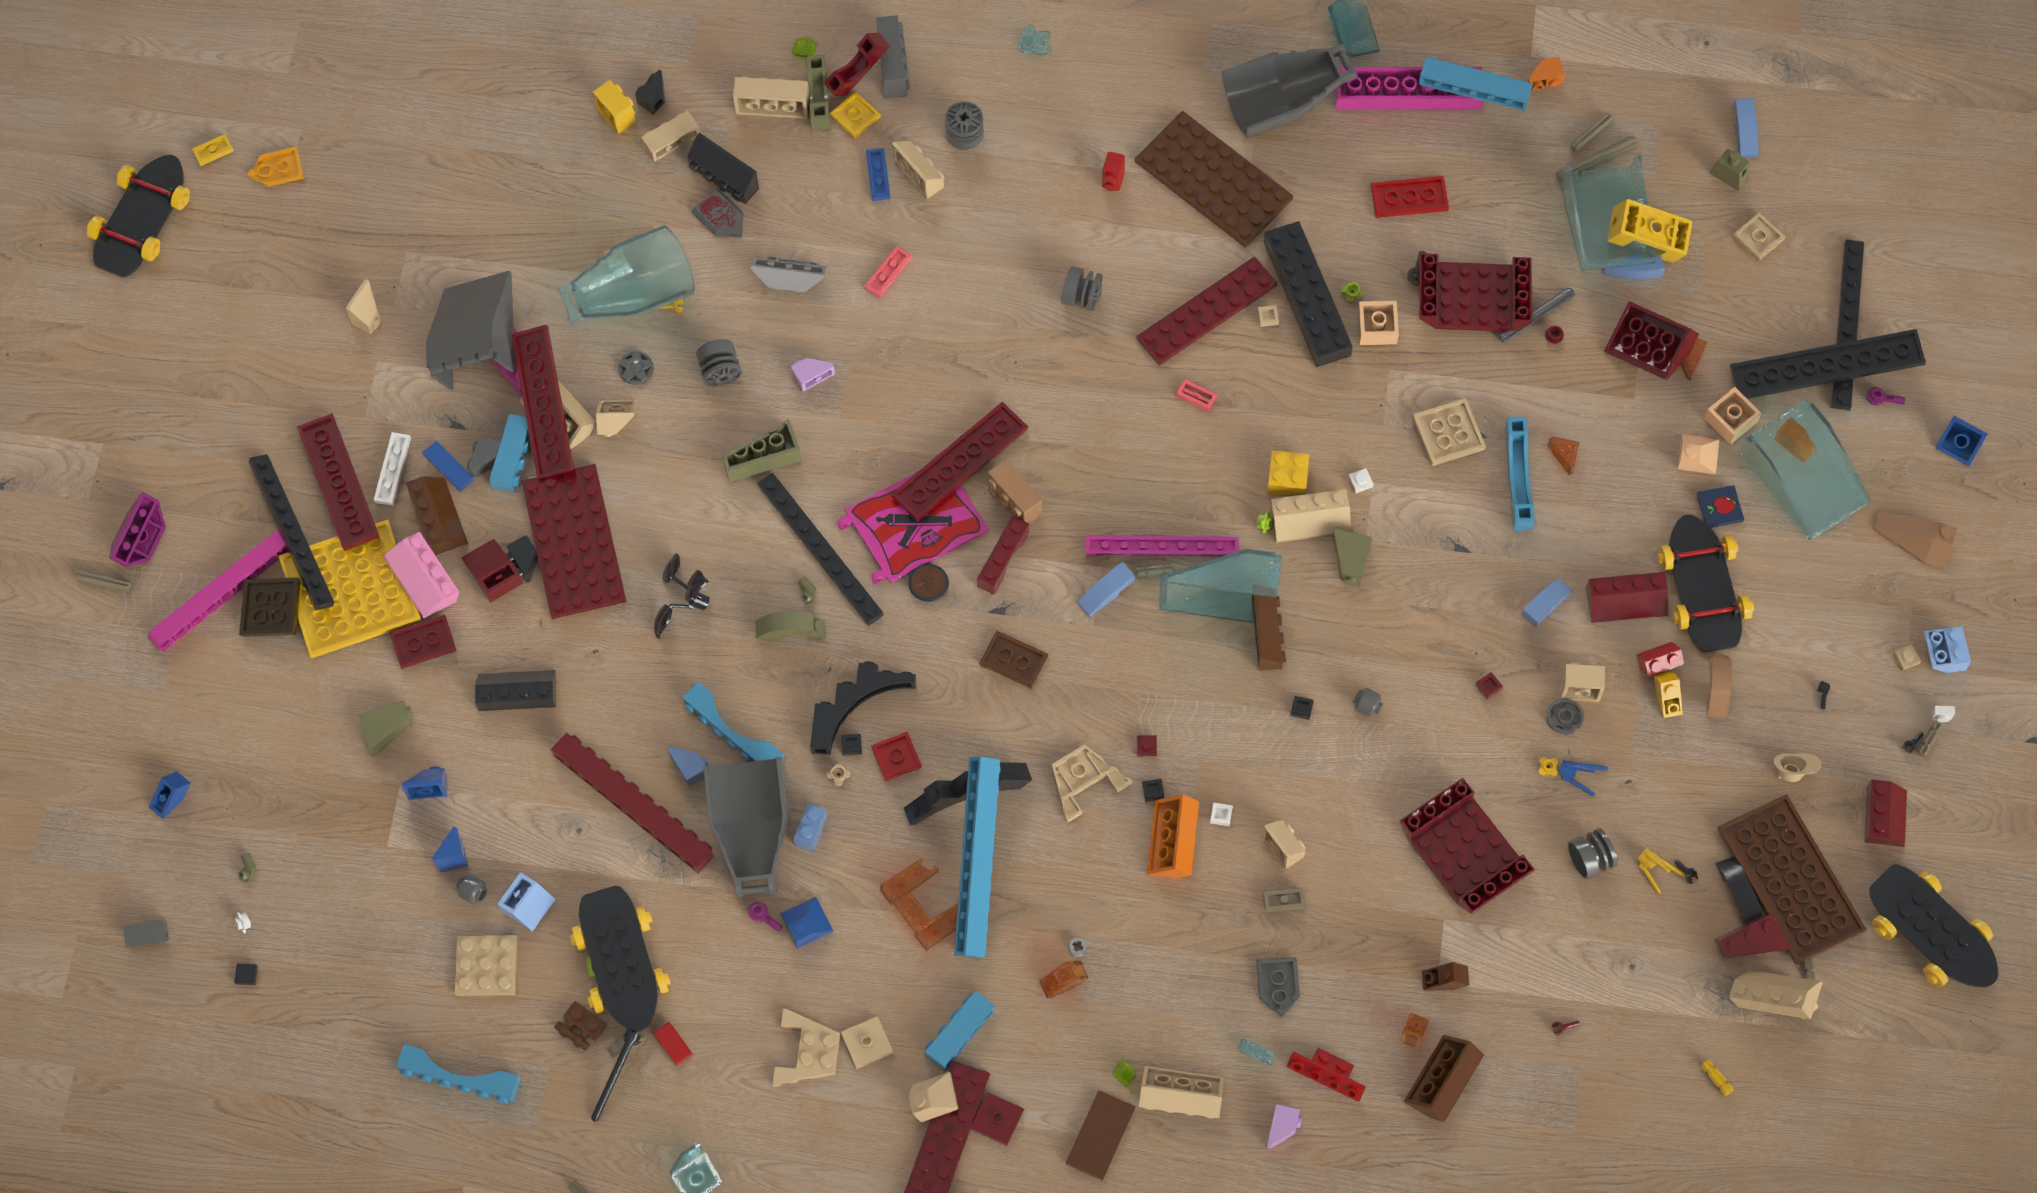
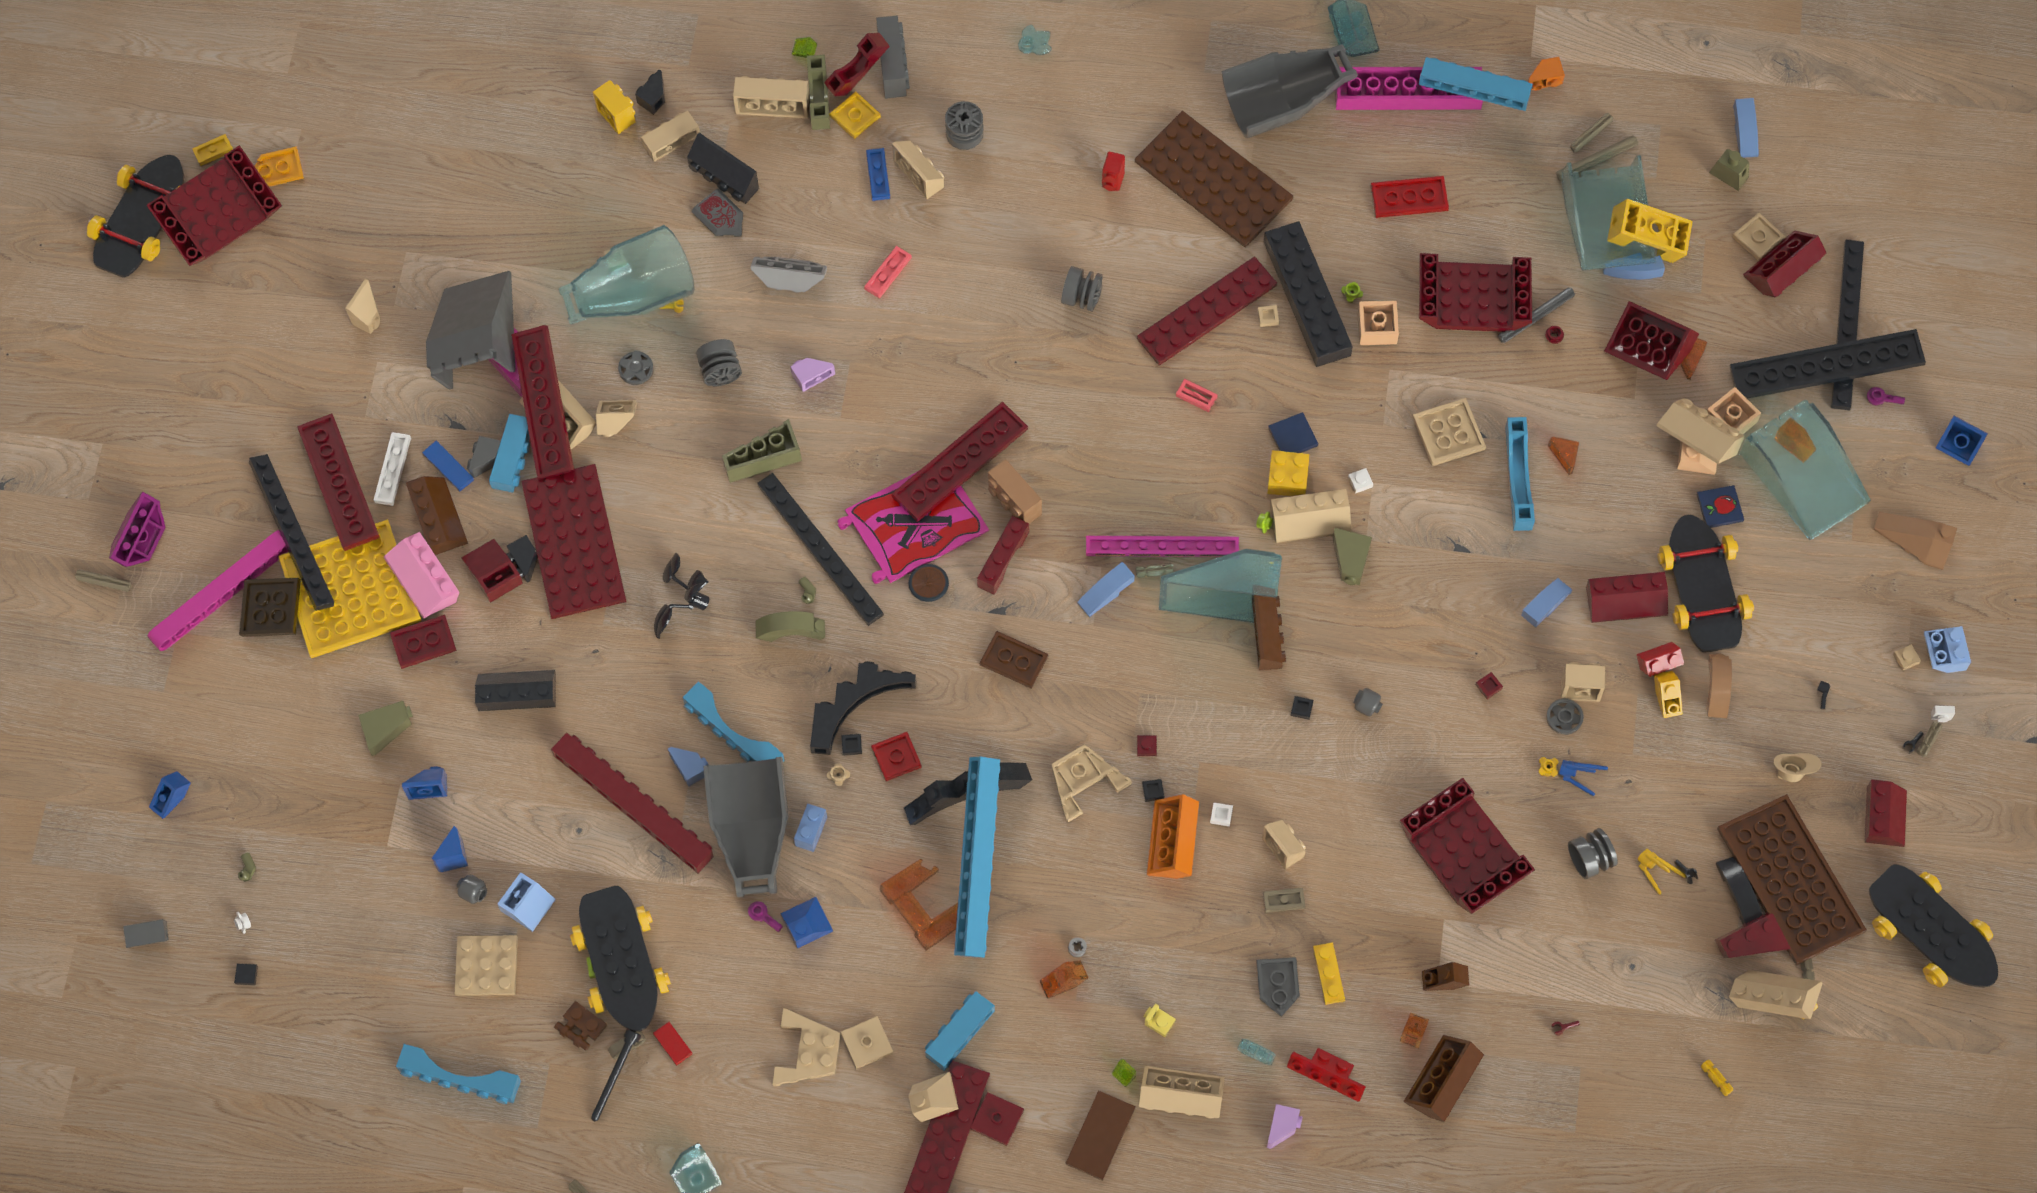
(215, 207): none -> dark red slope
(1158, 1020): none -> light yellow bracket
(1293, 434): none -> dark blue tile
(1329, 973): none -> yellow plate
(1413, 273): clear smoke plate -> none
(1701, 431): none -> tan slope
(1785, 263): none -> dark red slope

